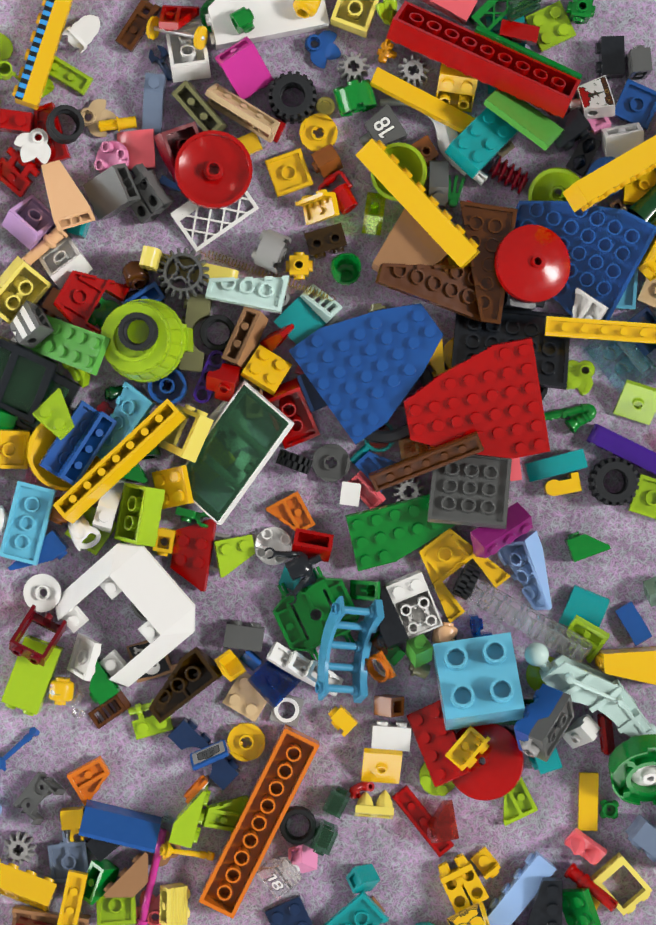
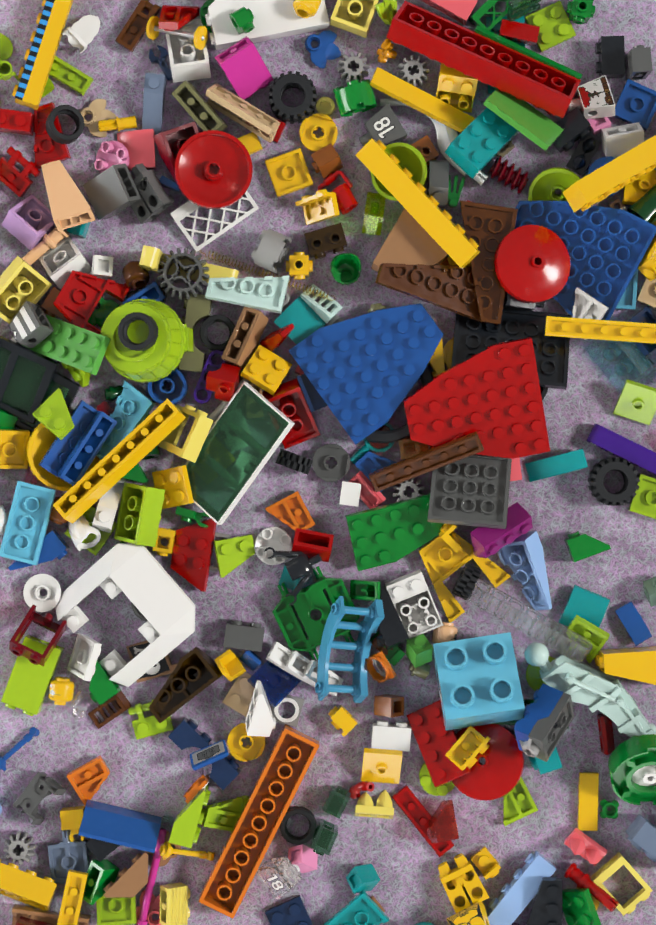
(32, 148): white plate -> none
(102, 266): none -> white panel
(259, 716): none -> white slope
(452, 540): none -> yellow bracket
(476, 625): clear blue bracket -> none
(554, 487): yellow leg -> none
(577, 378): lime plate -> none
(578, 415): green piece -> none
(581, 731): white brick -> none

